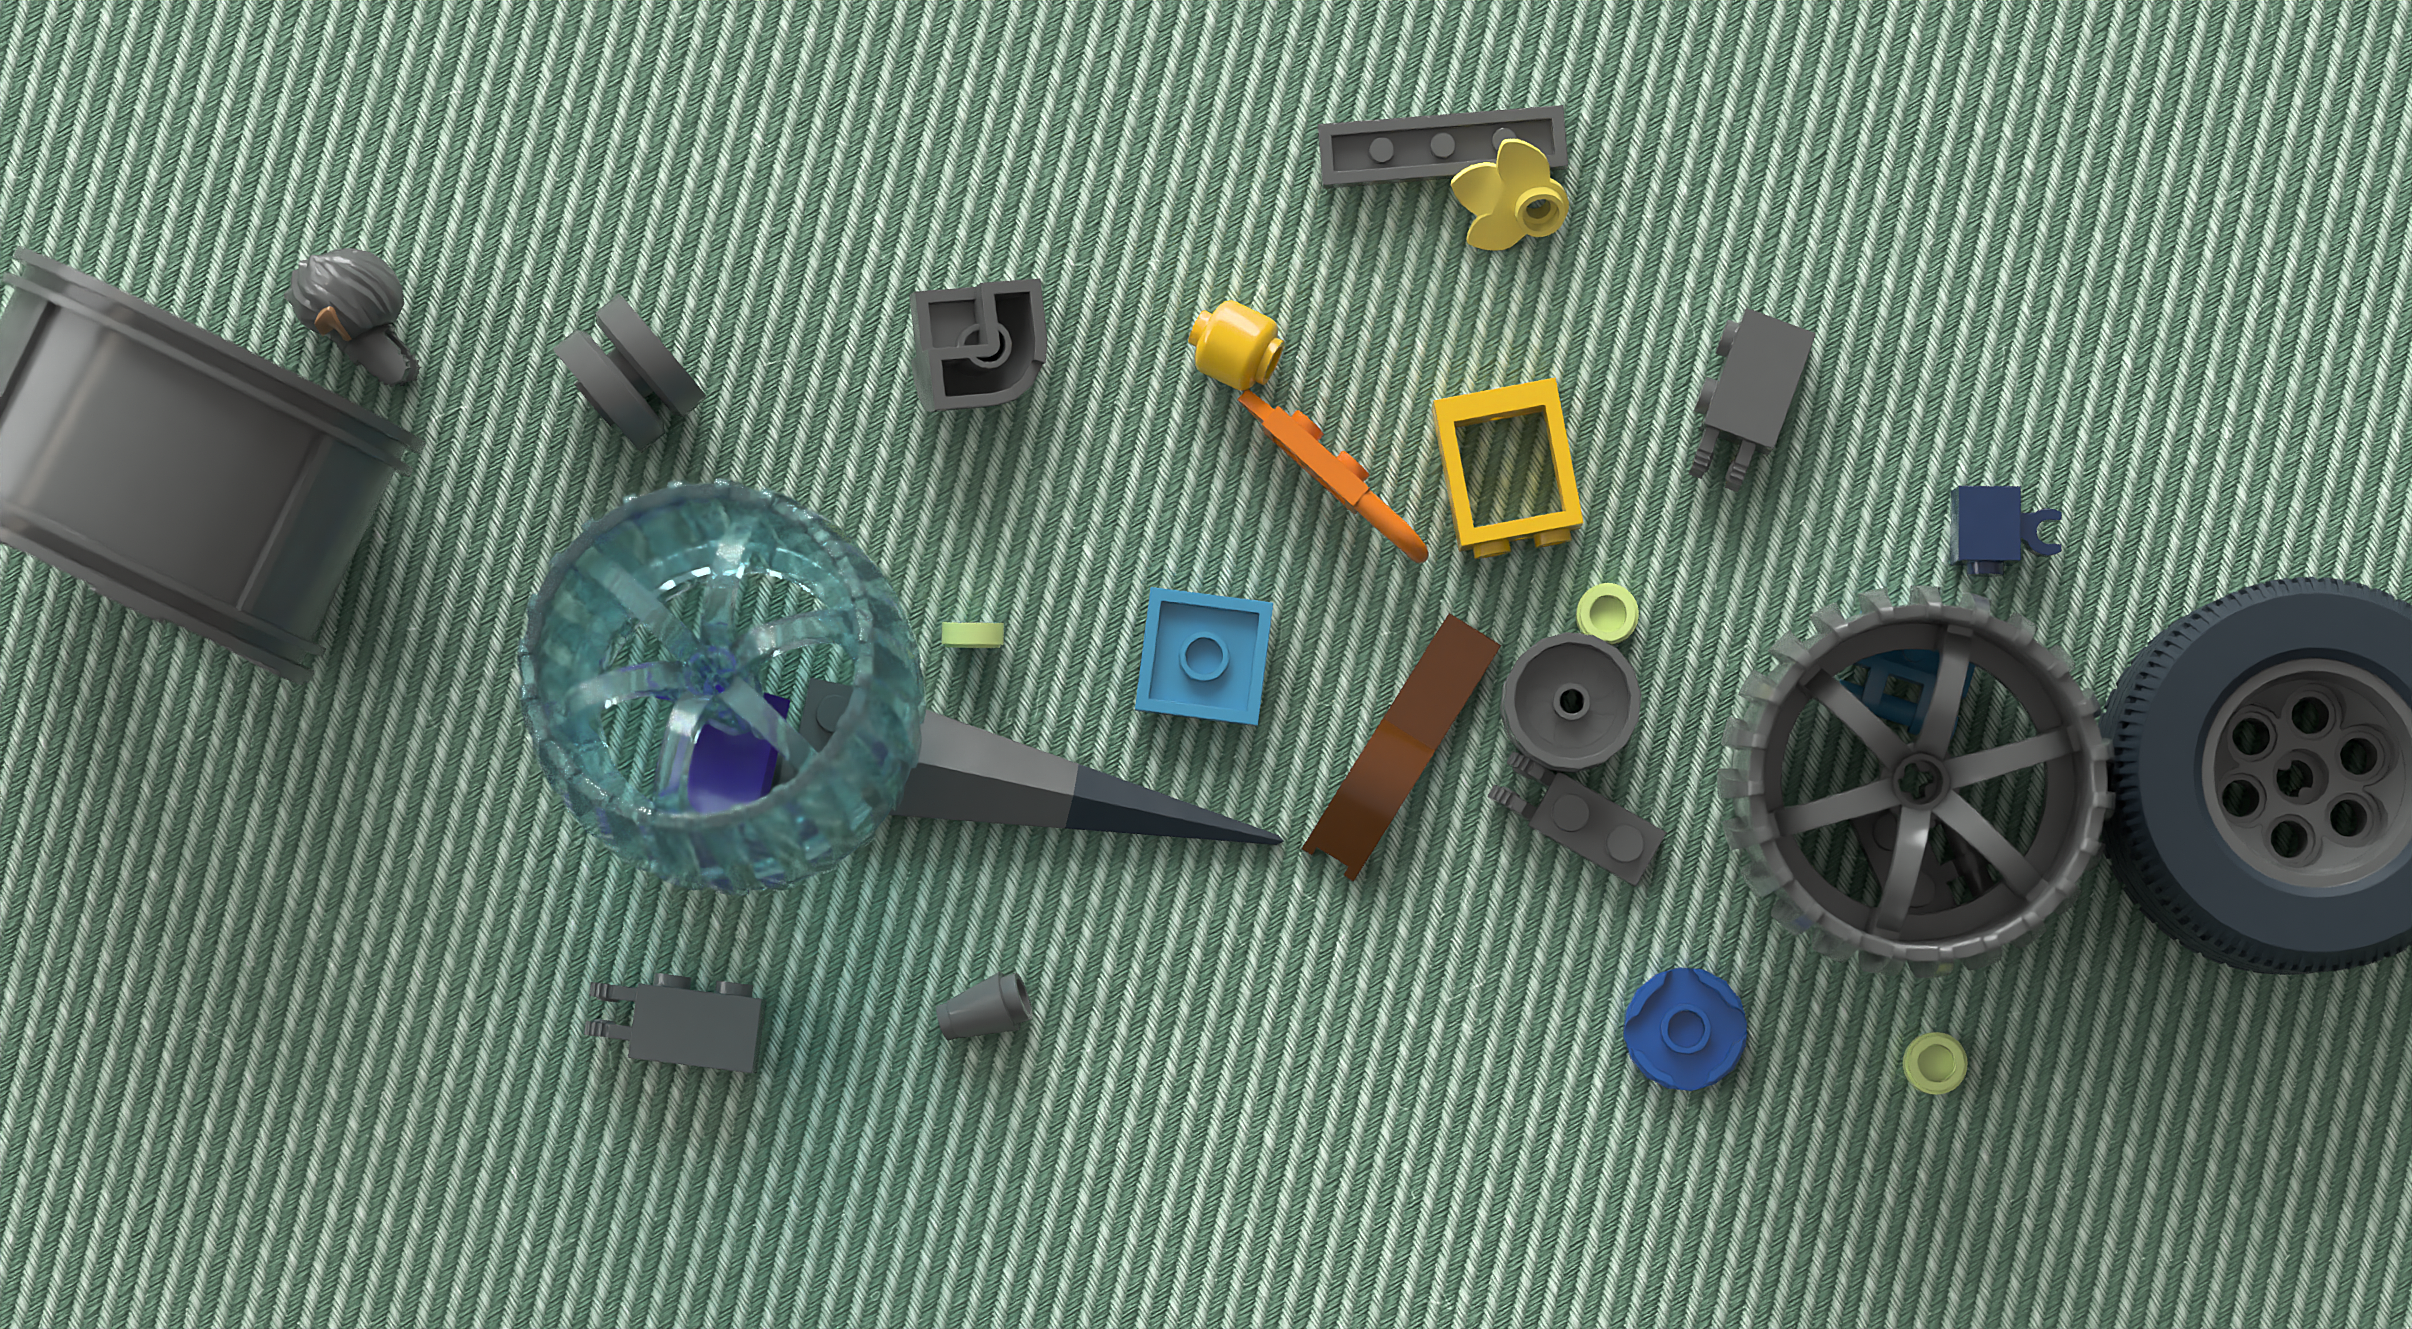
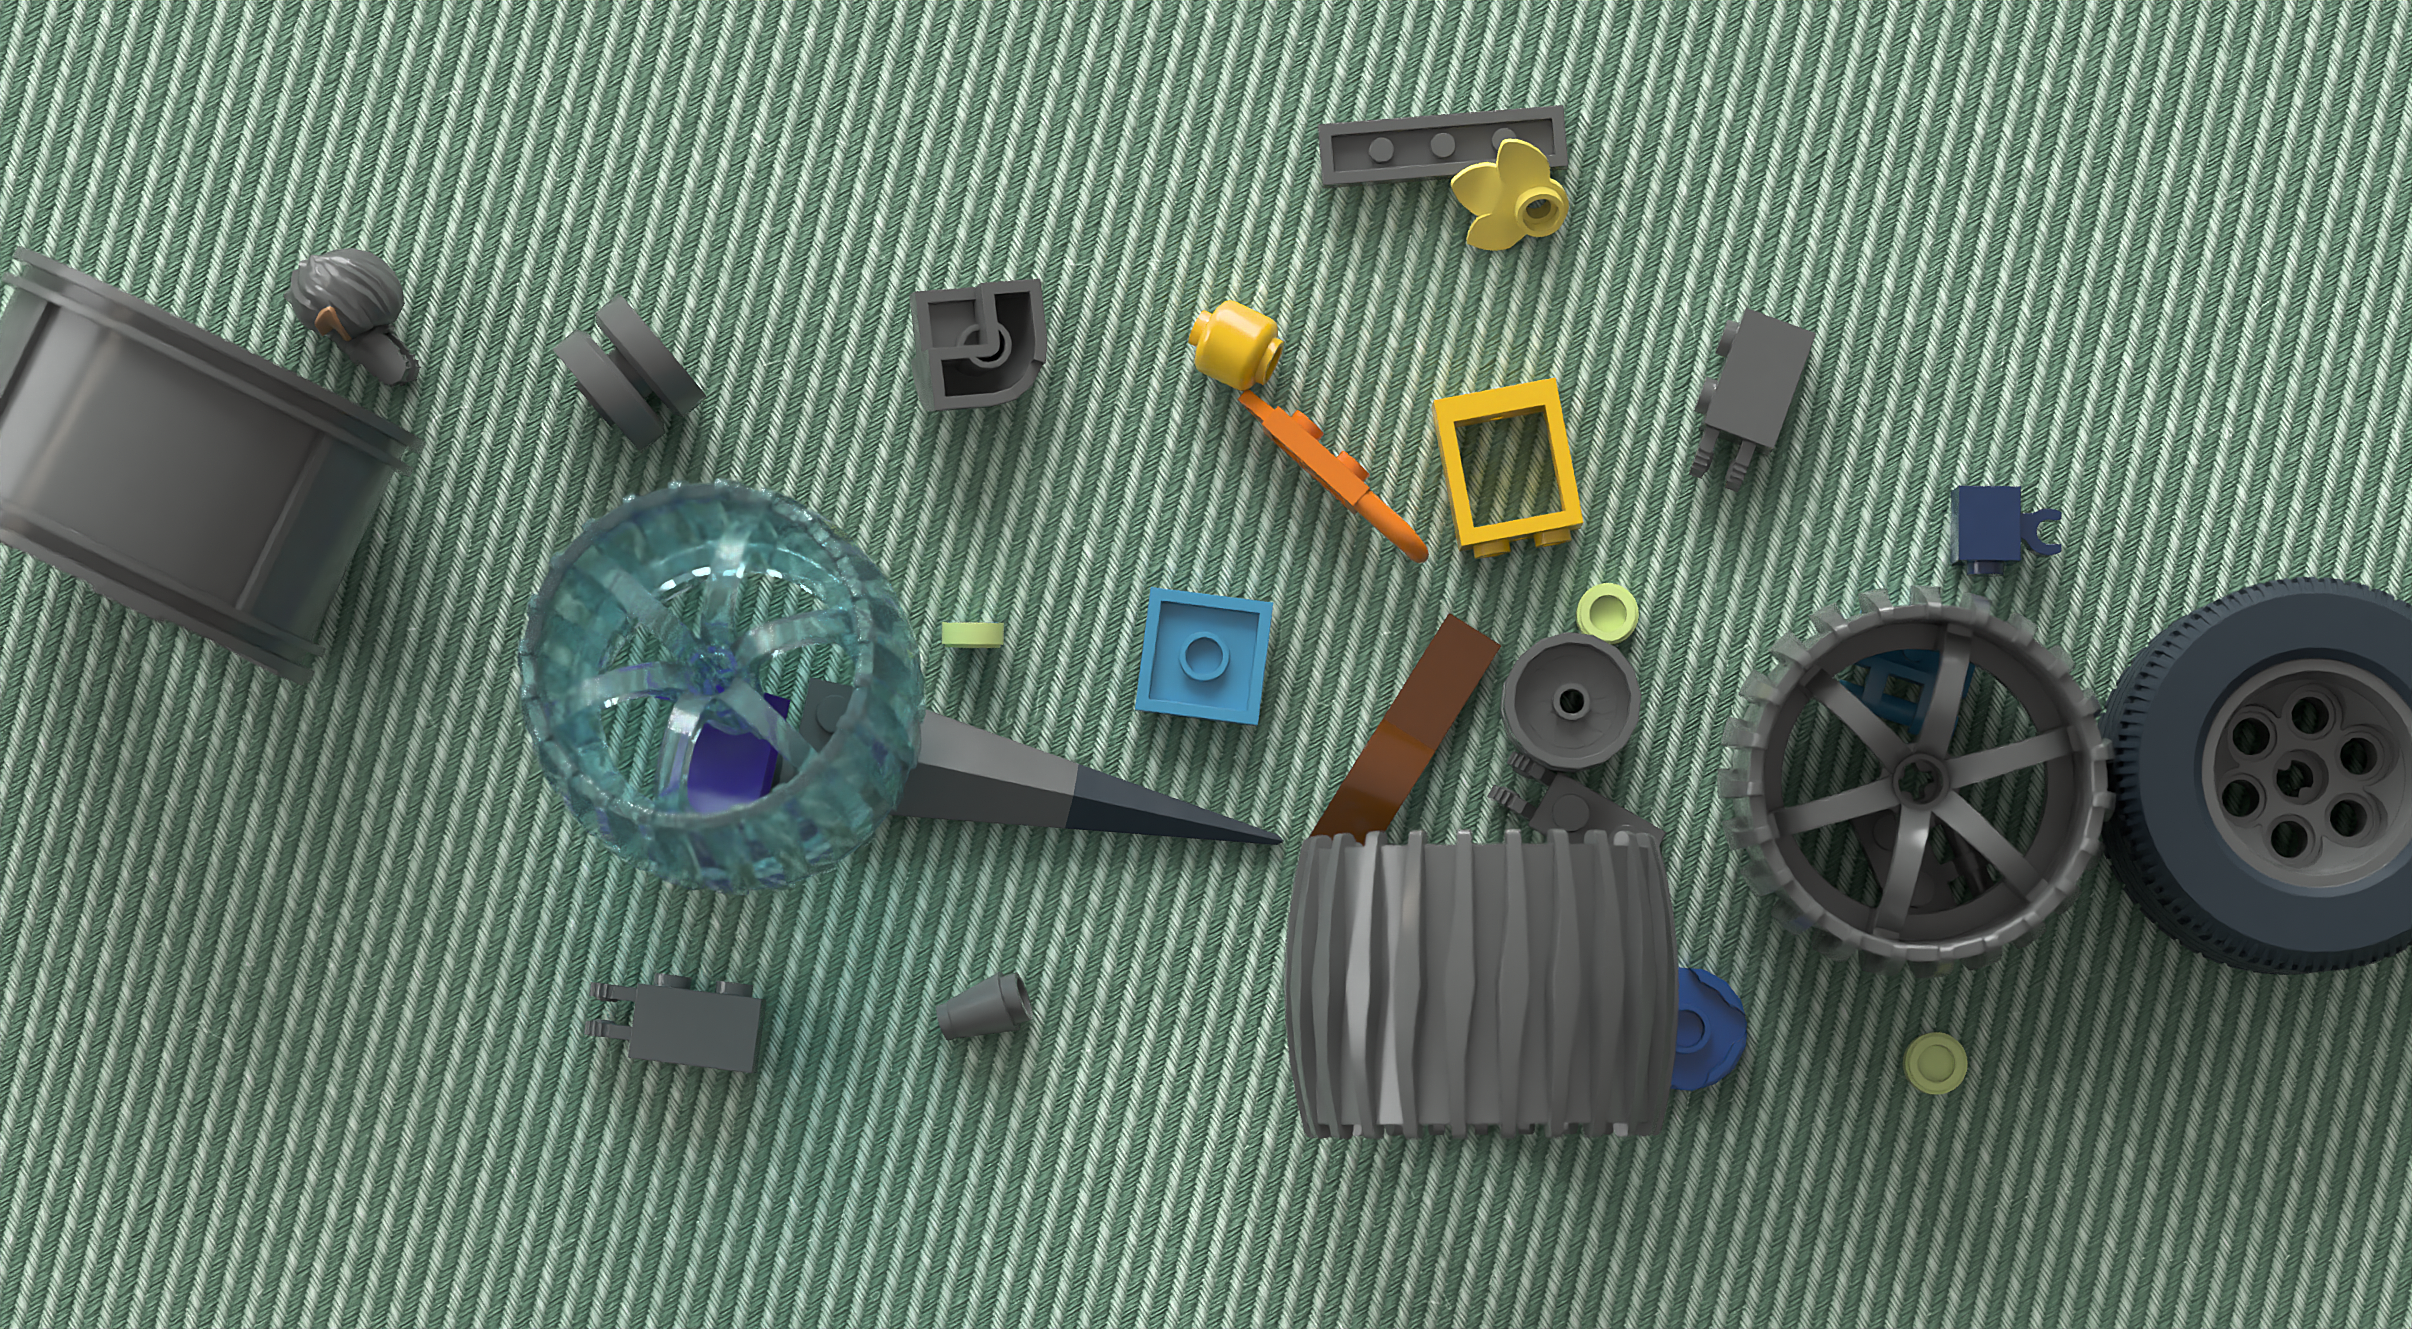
(1481, 986): none -> dark grey wheel

